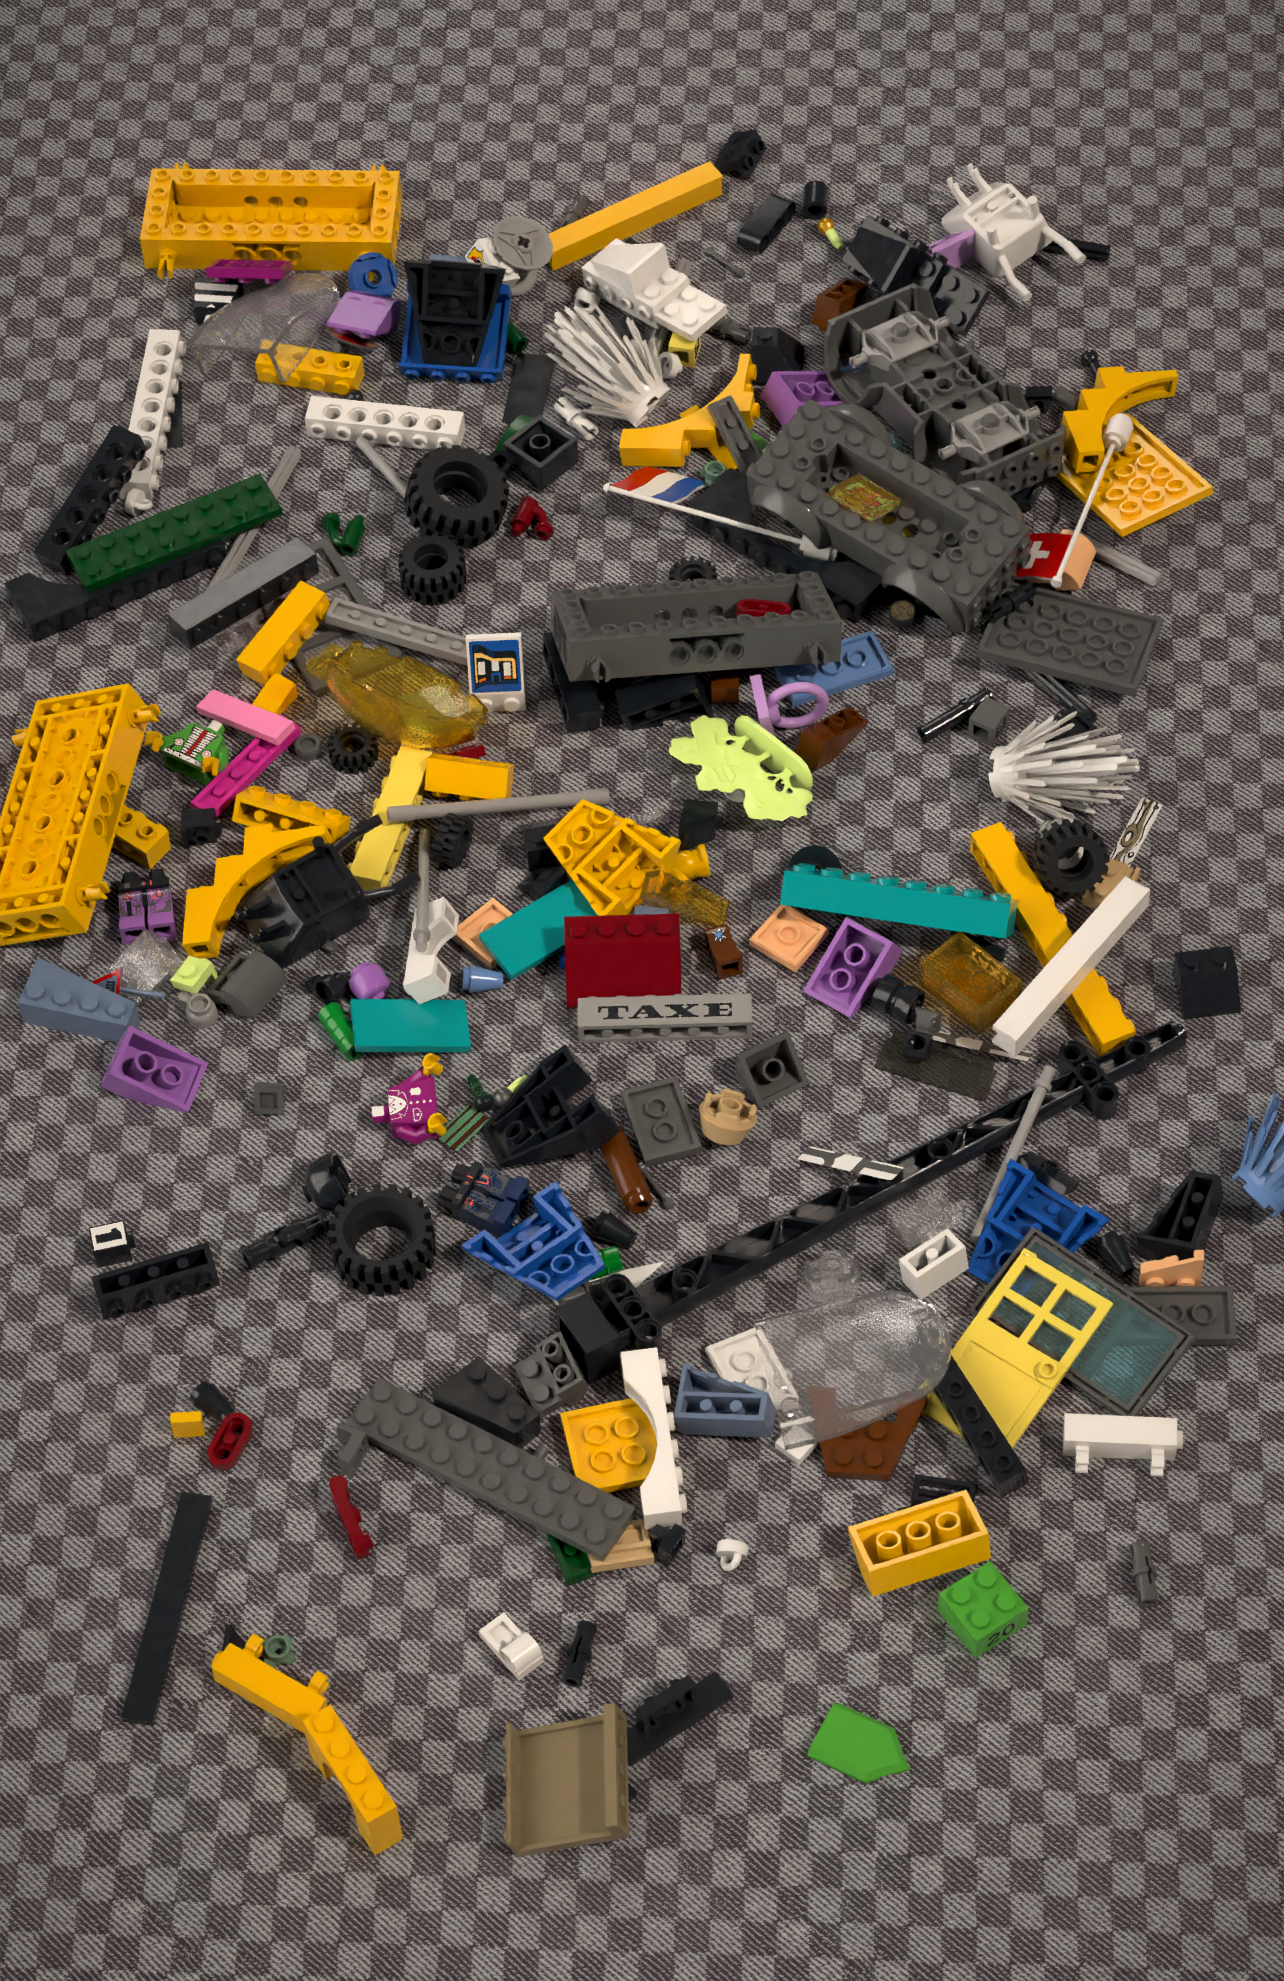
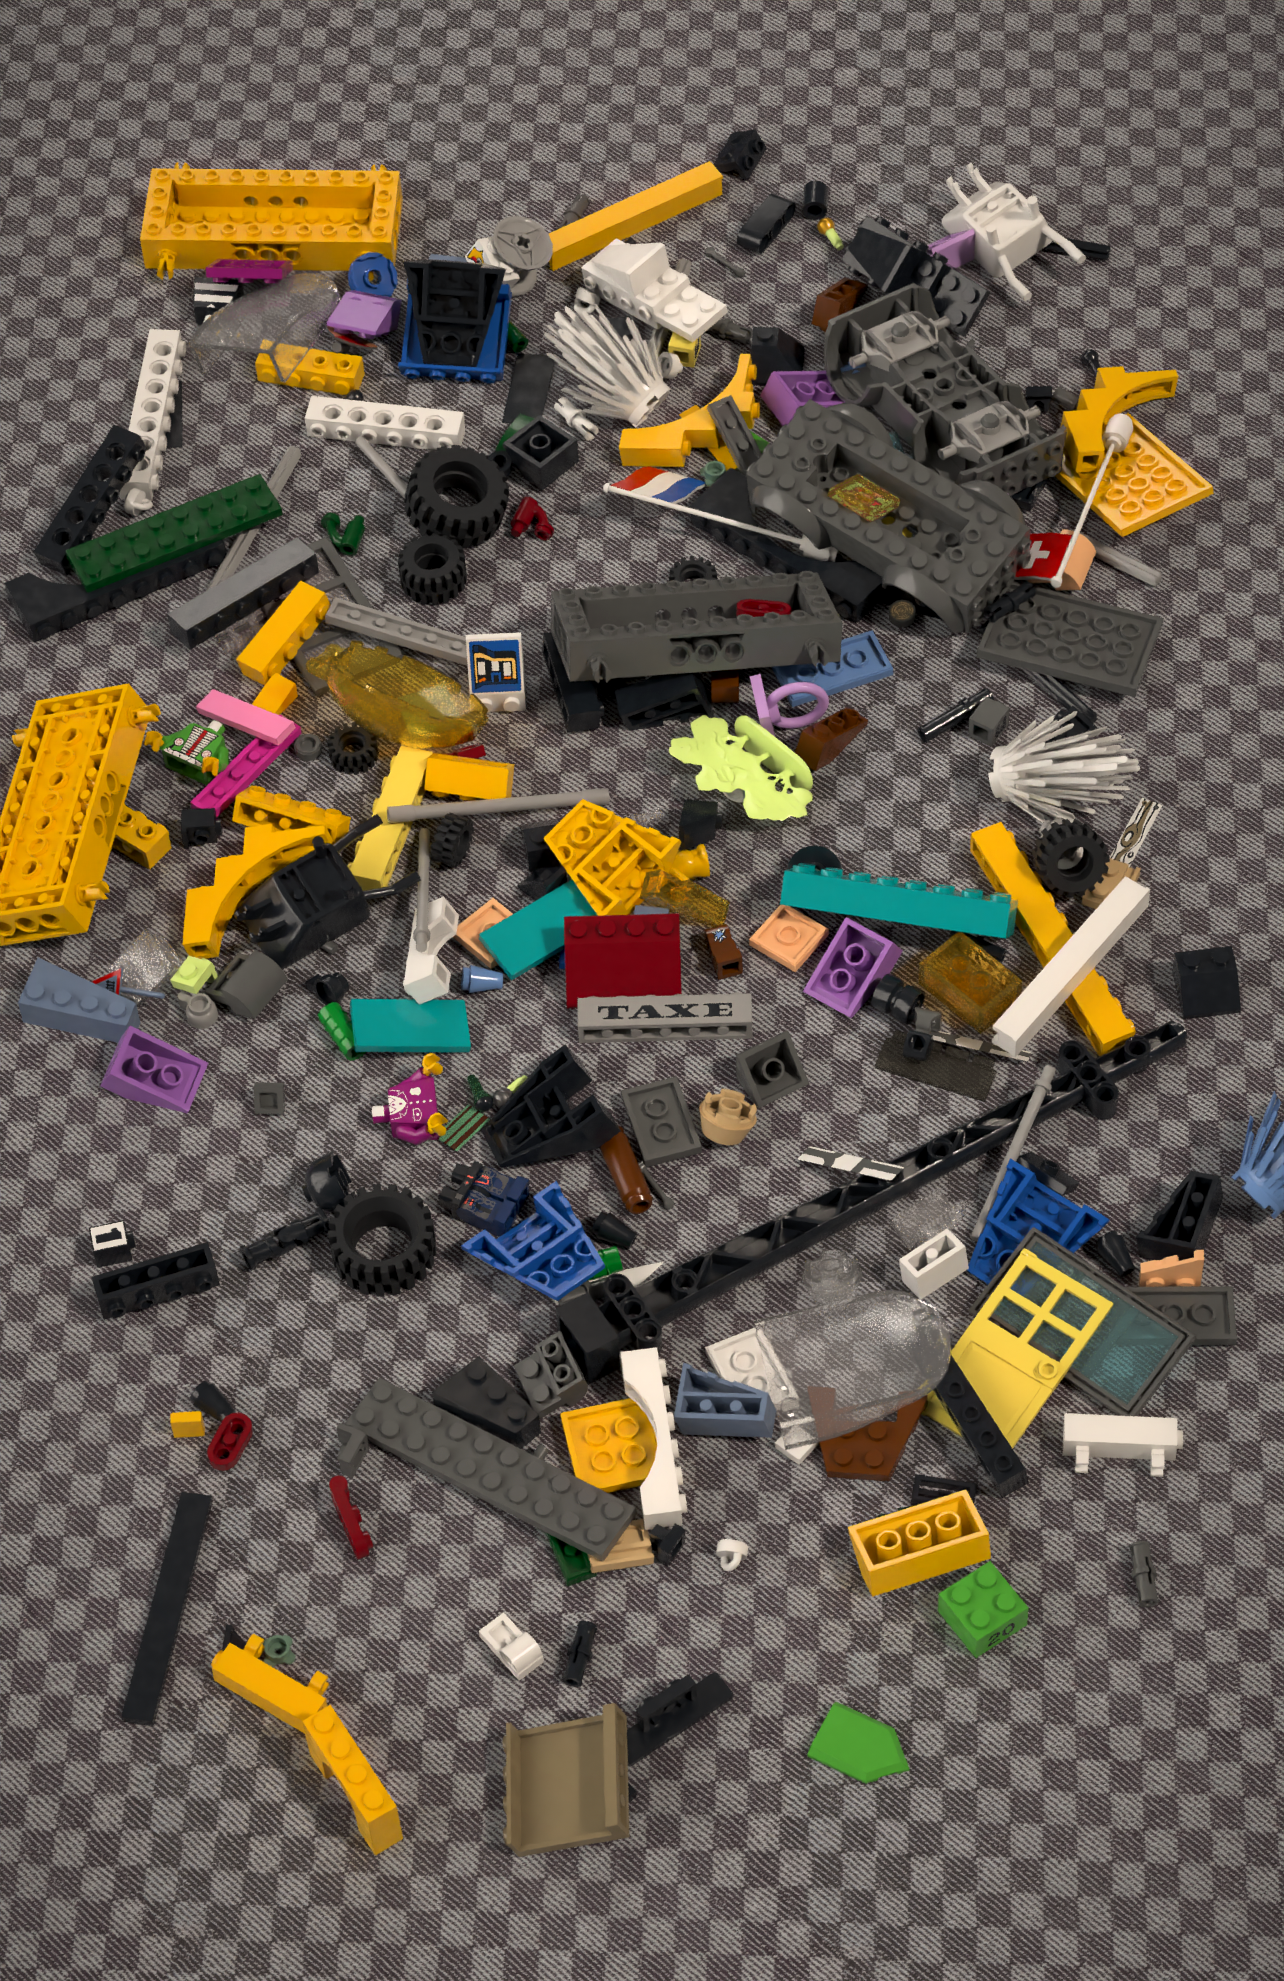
(144, 898): hips -> none
(369, 982): medium lavender head -> none

